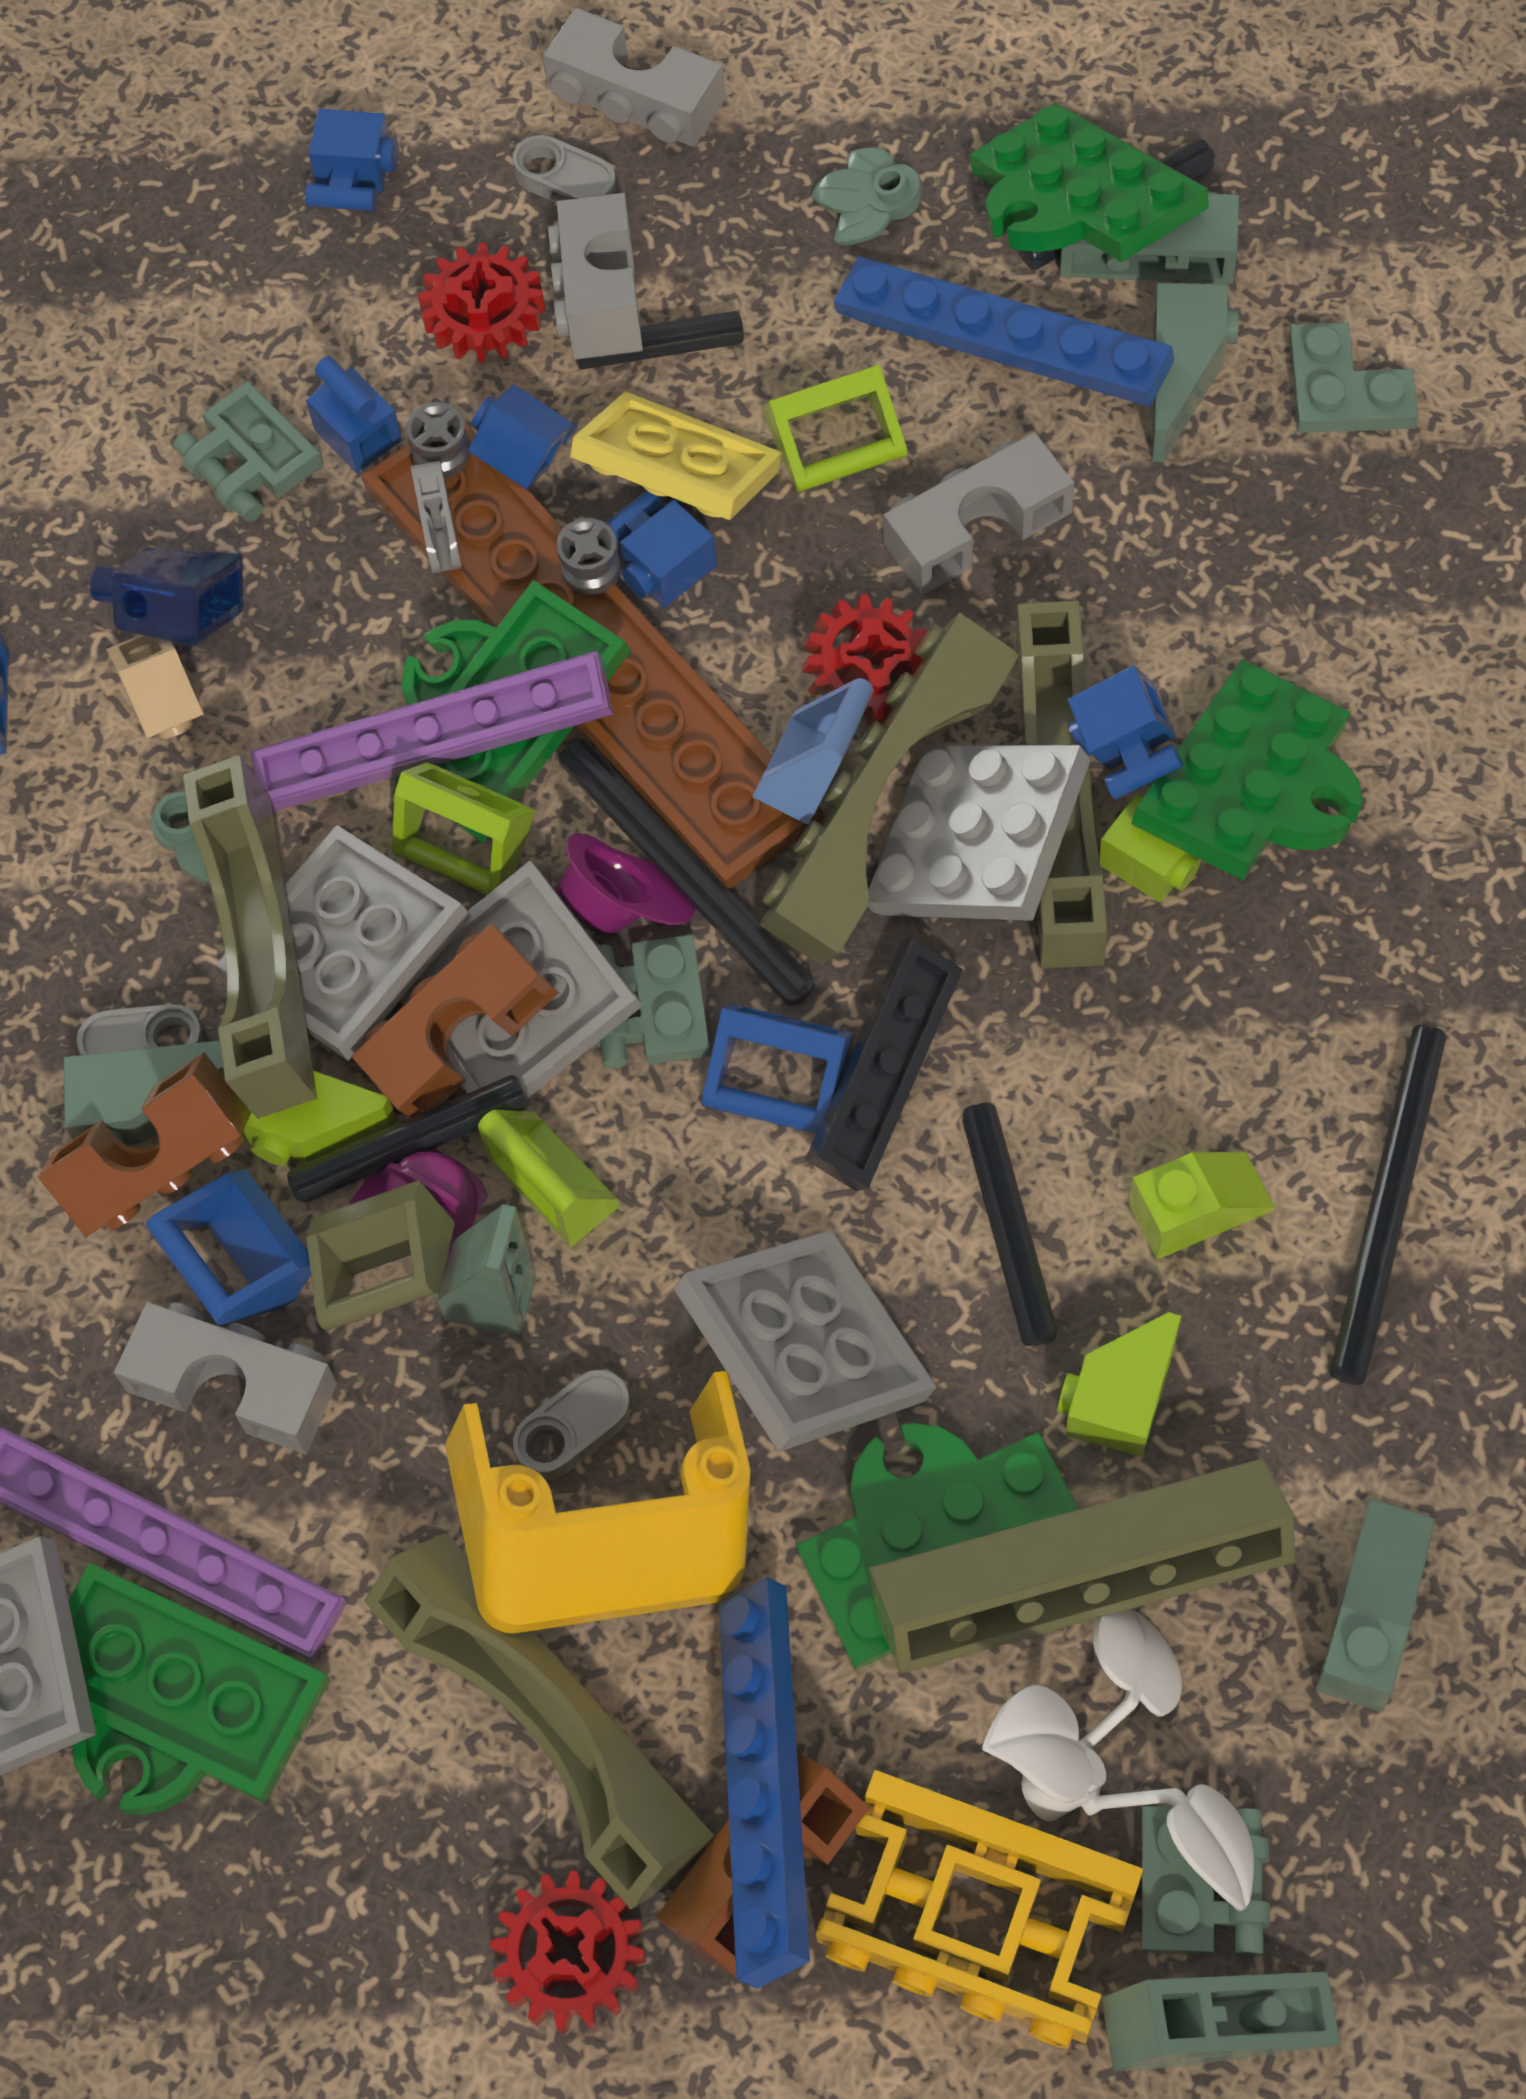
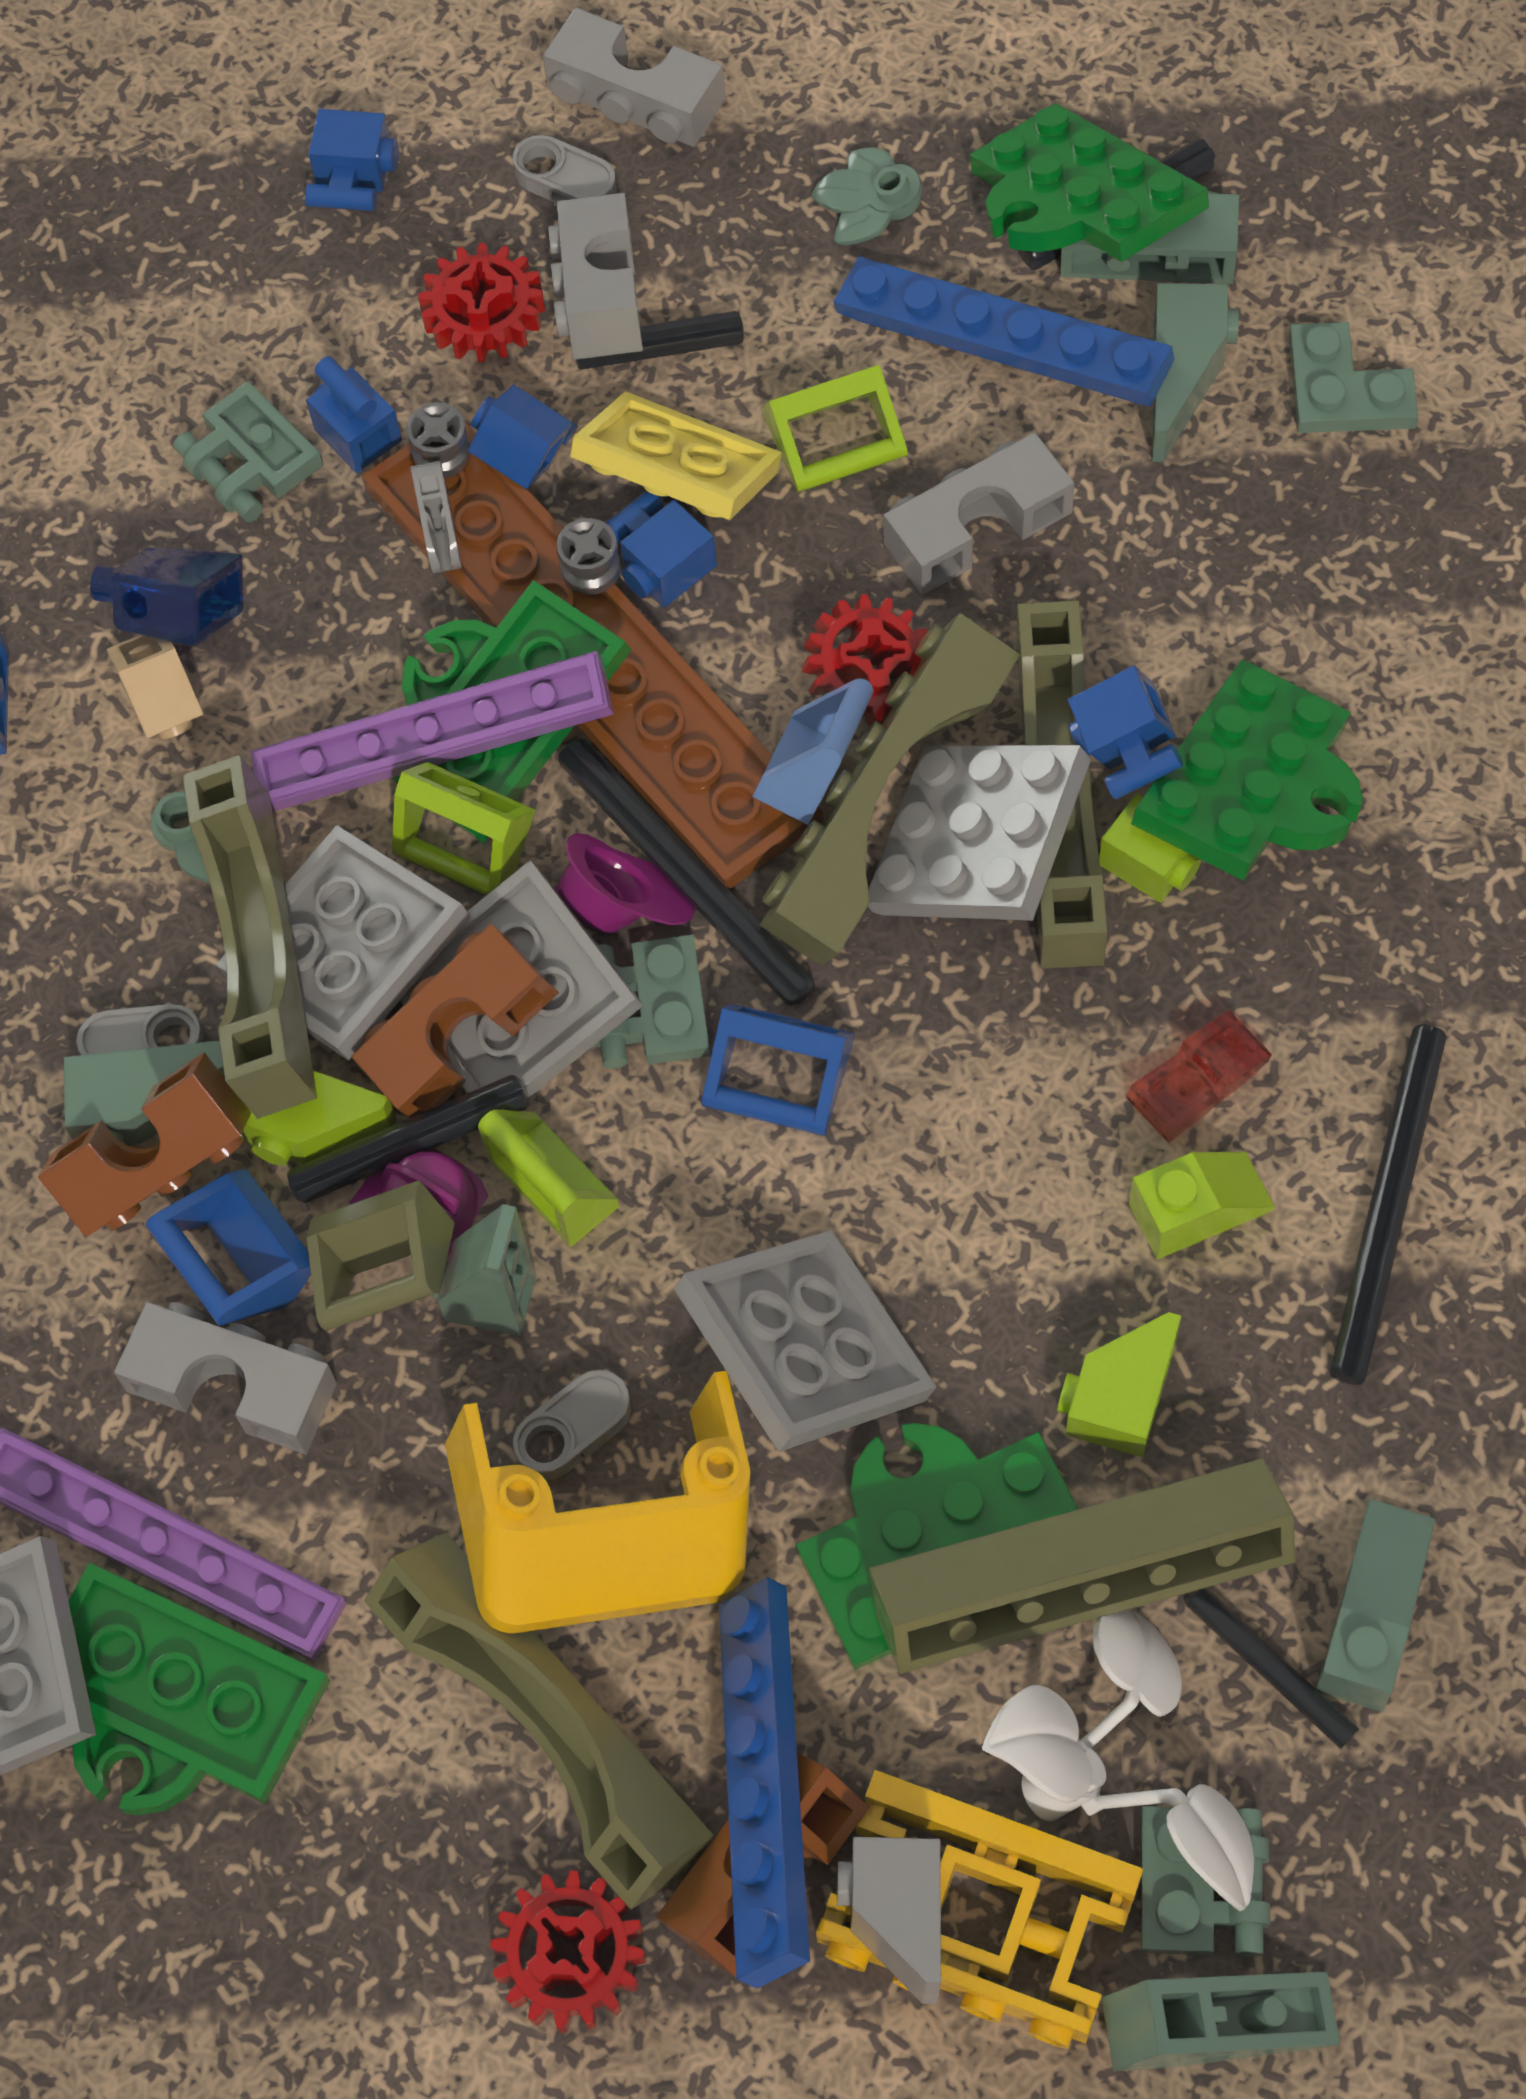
(884, 1064): black plate -> none
(897, 1907): none -> light grey slope
(1009, 1224): black axle -> none
(1199, 1076): none -> clear red slope
(1272, 1667): none -> black bar

